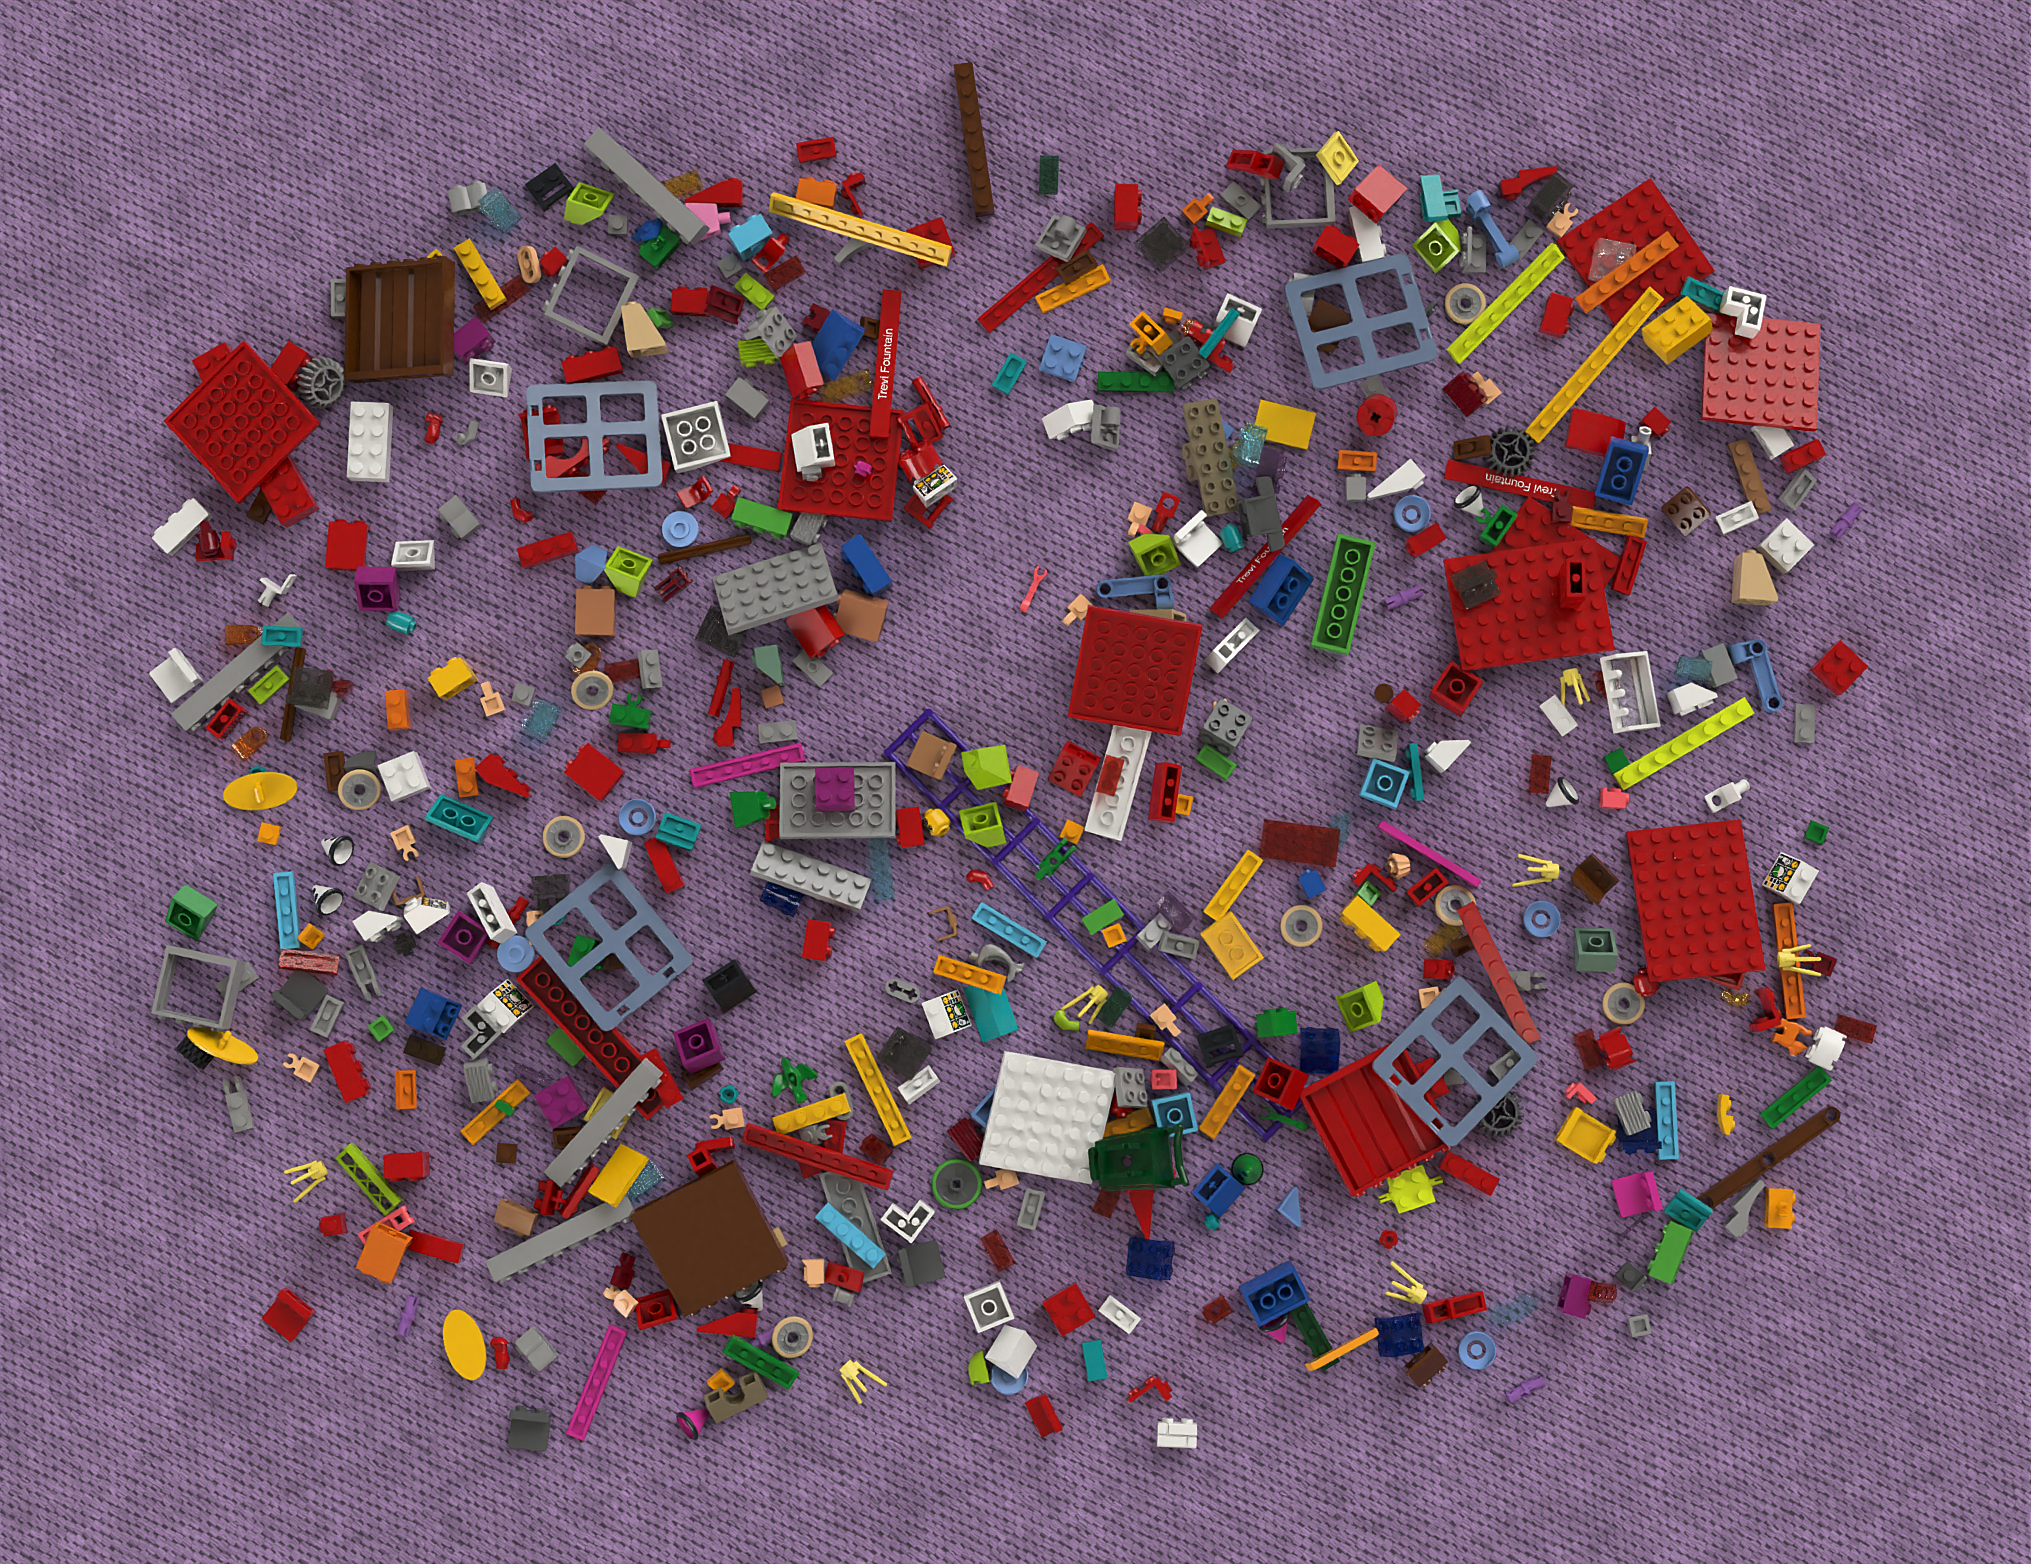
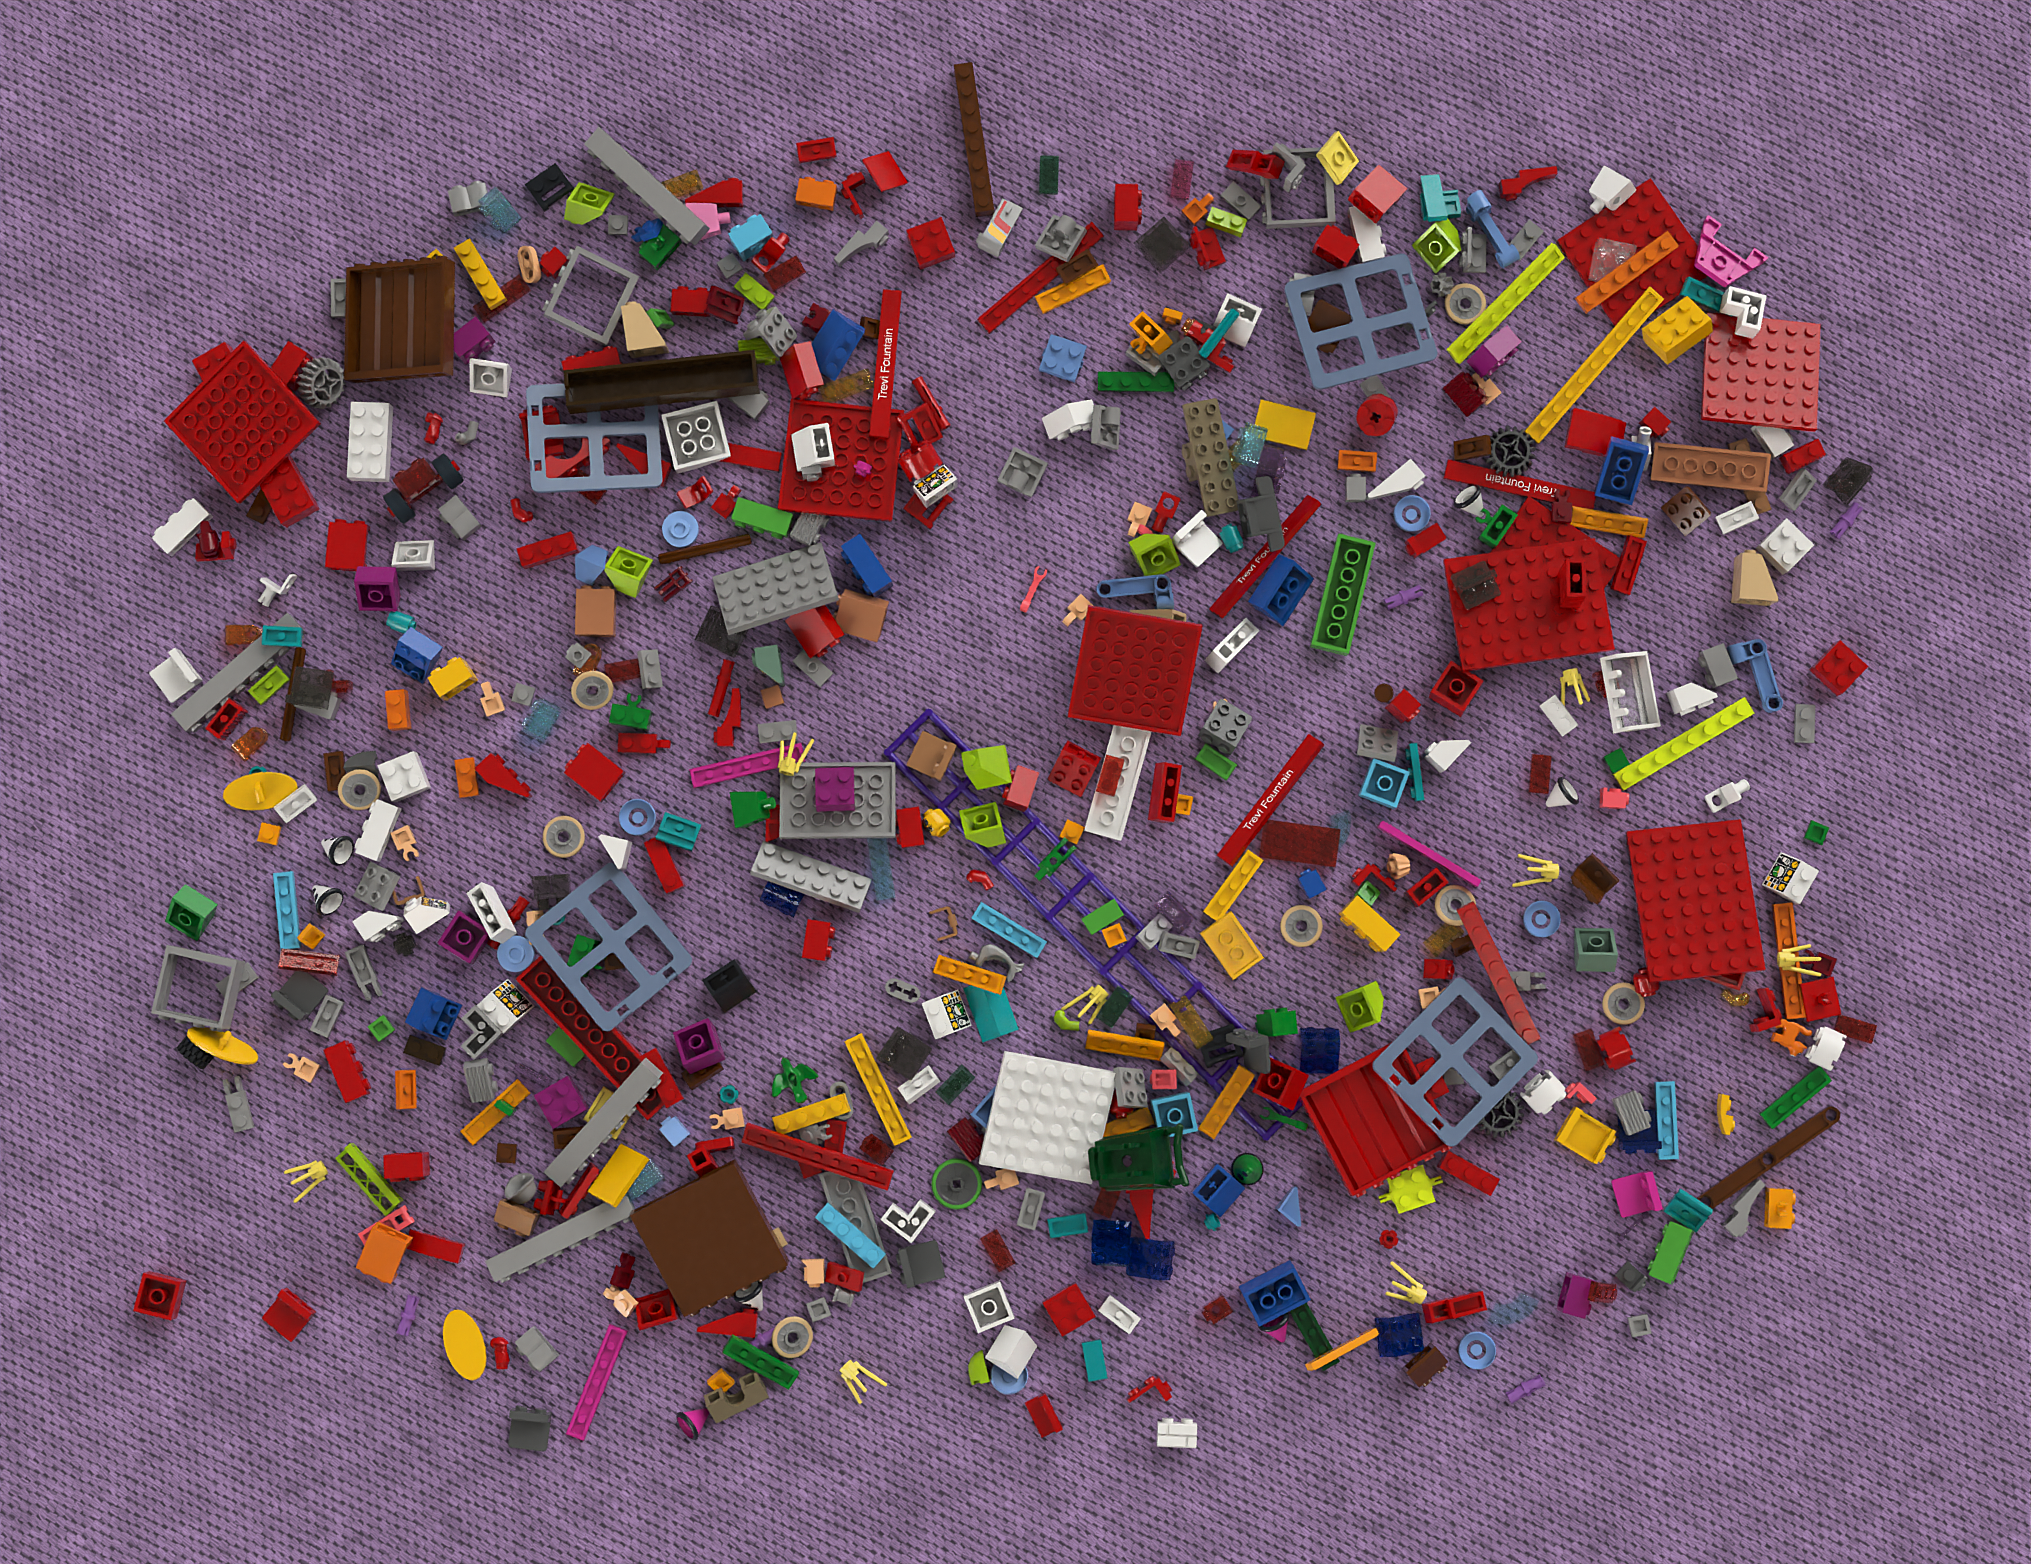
(159, 1295): none -> red brick
(295, 803): none -> white plate
(333, 1225): red brick -> none
(377, 830): none -> white brick
(416, 655): none -> blue slope
(419, 481): none -> brick
(459, 818): teal slope -> none
(520, 1188): none -> light grey helmet
(661, 382): none -> dark brown piece
(674, 1130): none -> light blue brick
(787, 765): none -> light yellow plant
(818, 1309): none -> light grey plate
(860, 229): yellow plate -> none
(885, 171): none -> red piece
(955, 1084): none -> clear green plate
(999, 228): none -> light grey door
(1009, 373): teal plate -> none
(1022, 472): none -> light grey plate
(1067, 1225): none -> teal plate
(1110, 1242): none -> clear blue bracket
(1181, 179): none -> clear pink plate
(1191, 1022): none -> clear yellow plate
(1254, 1049): none -> dark grey bracket
(1270, 800): none -> red tile
(1441, 284): none -> light grey gear
(1494, 352): none -> magenta brick
(1543, 1092): none -> white brick
(1547, 201): clear smoke brick -> none
(1556, 315): red brick -> none
(1561, 222): light nougat plate -> none
(1610, 190): none -> white torso
(1693, 669): clear light blue brick -> none
(1710, 467): none -> nougat plate
(1721, 262): none -> wing
(1820, 999): none -> red piece
(1848, 479): none -> clear smoke bracket

